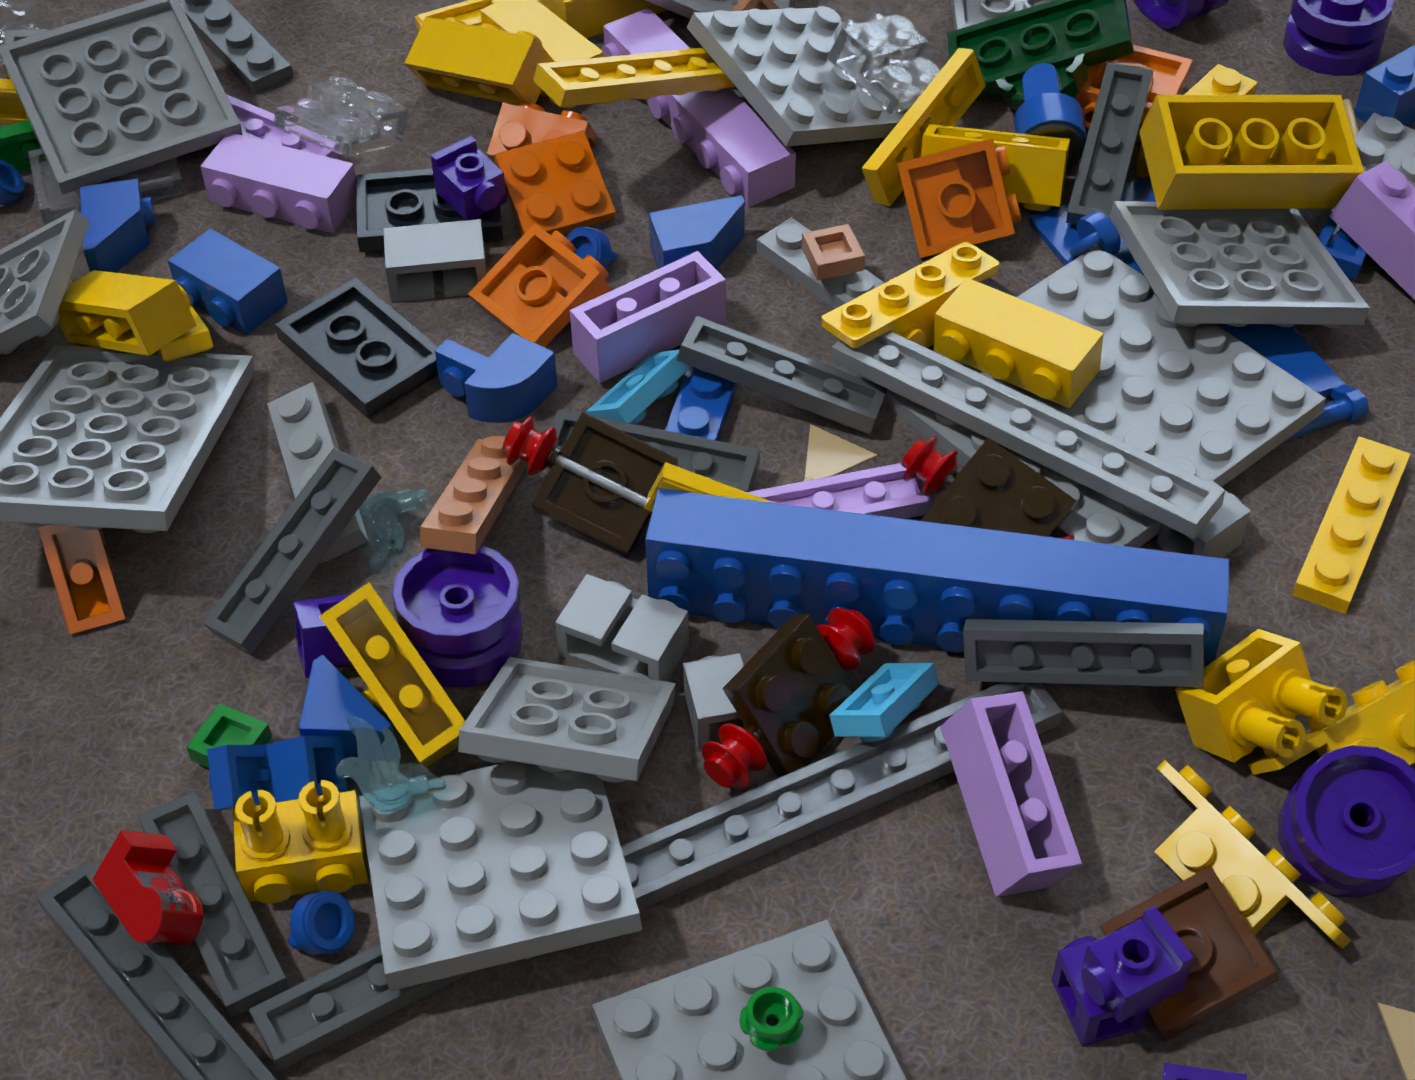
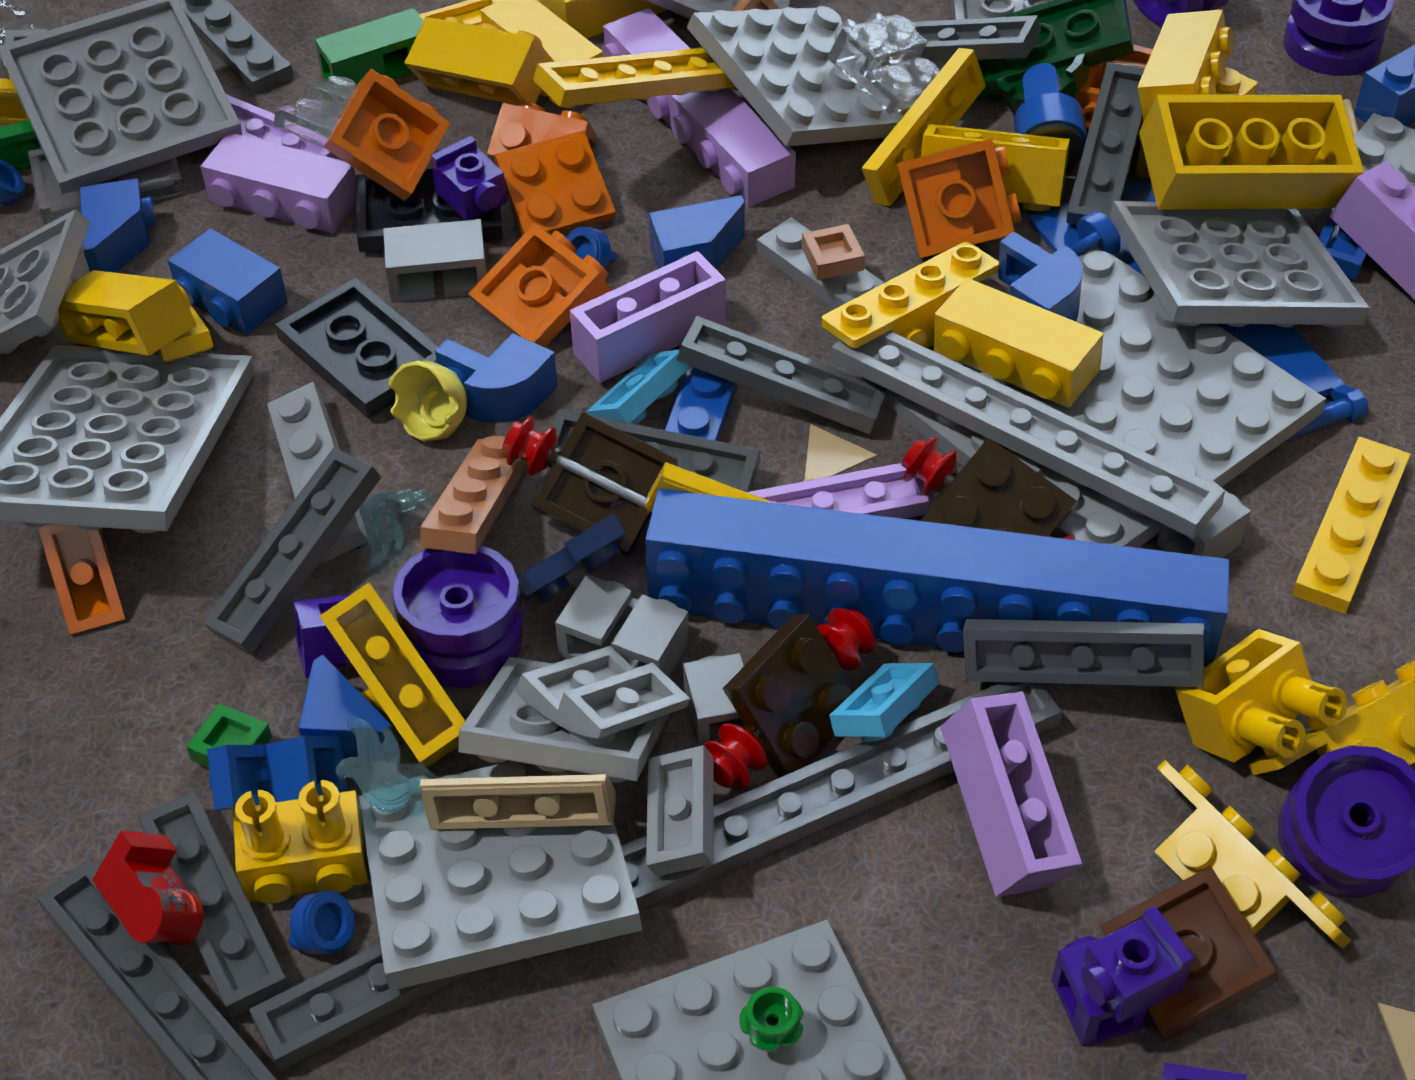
(372, 45): none -> brick
(387, 134): none -> orange plate
(428, 400): none -> light yellow hair
(518, 801): none -> tan slope
(589, 549): none -> dark blue plate
(600, 693): none -> light grey slope
(680, 811): none -> light grey plate
(989, 37): none -> dark grey plate
(1040, 277): none -> brick
(1187, 57): none -> yellow brick

